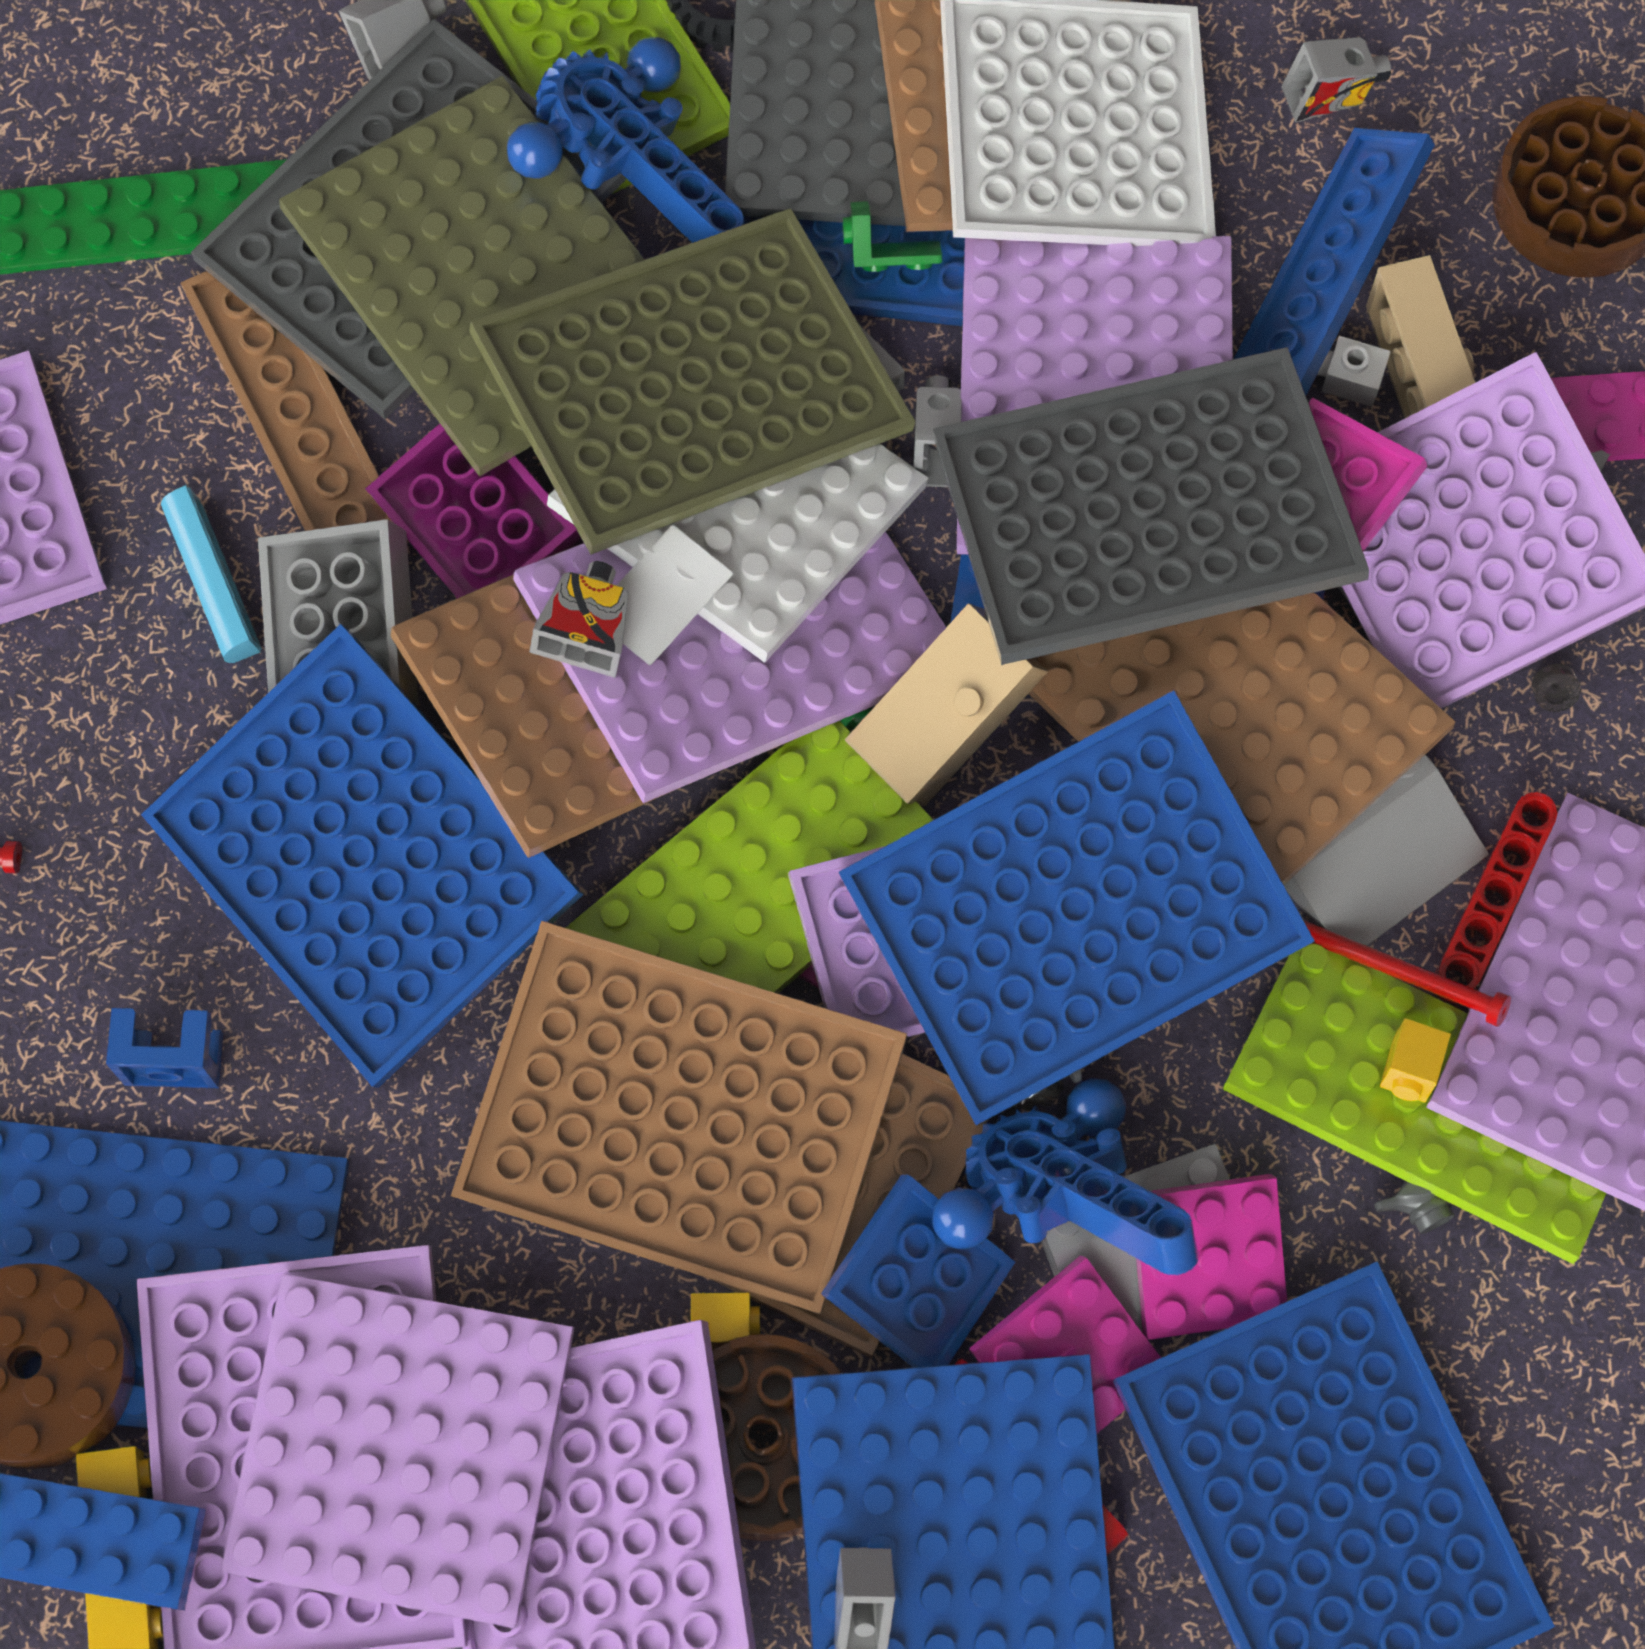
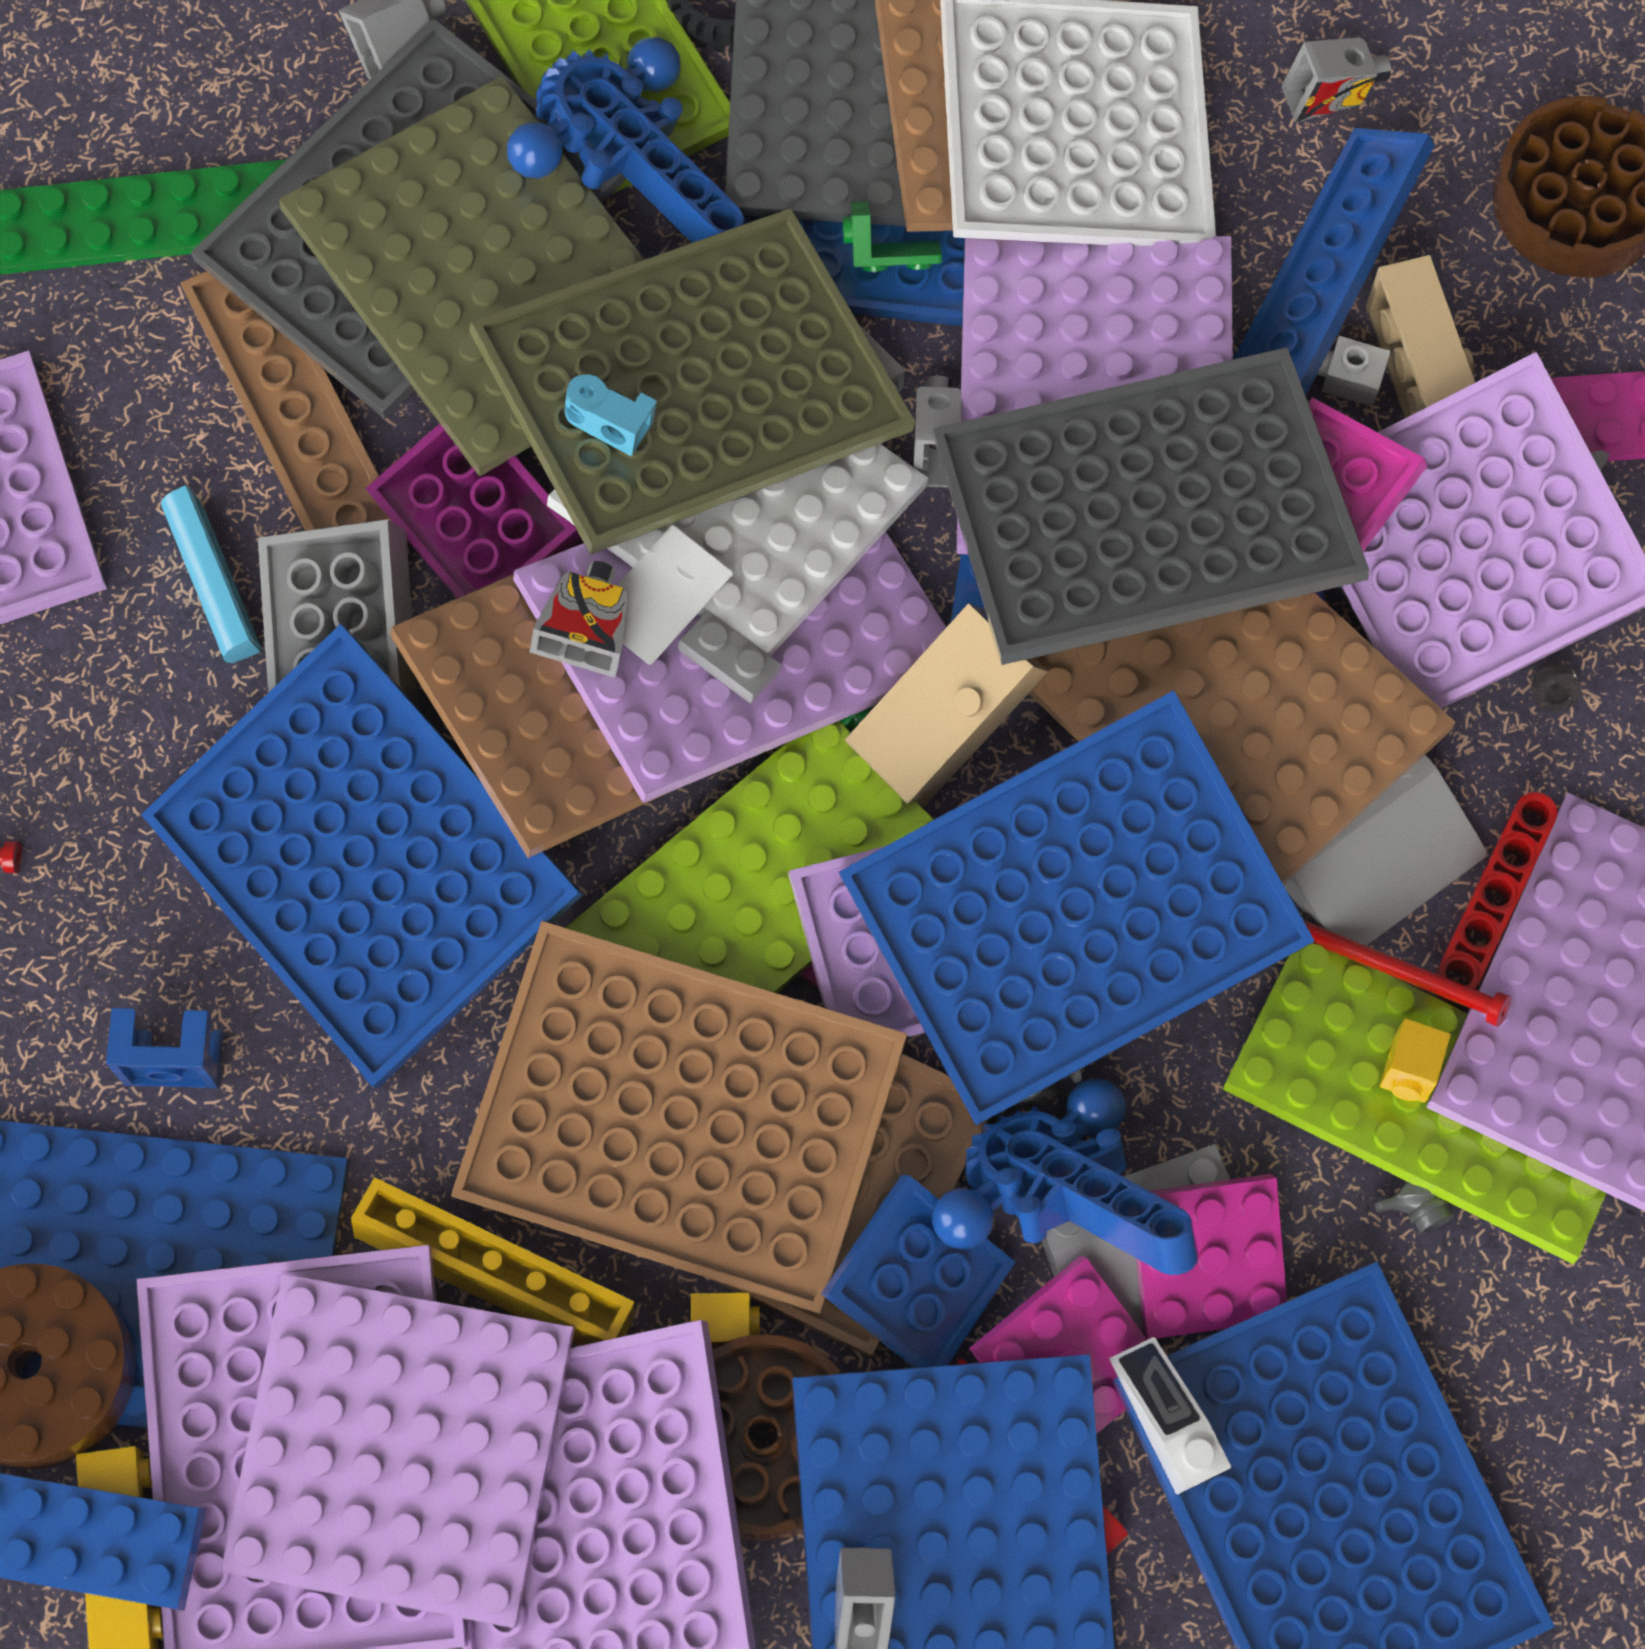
(491, 1265): none -> yellow brick
(608, 414): none -> medium azure leg
(729, 657): none -> light grey plate
(1170, 1416): none -> slope

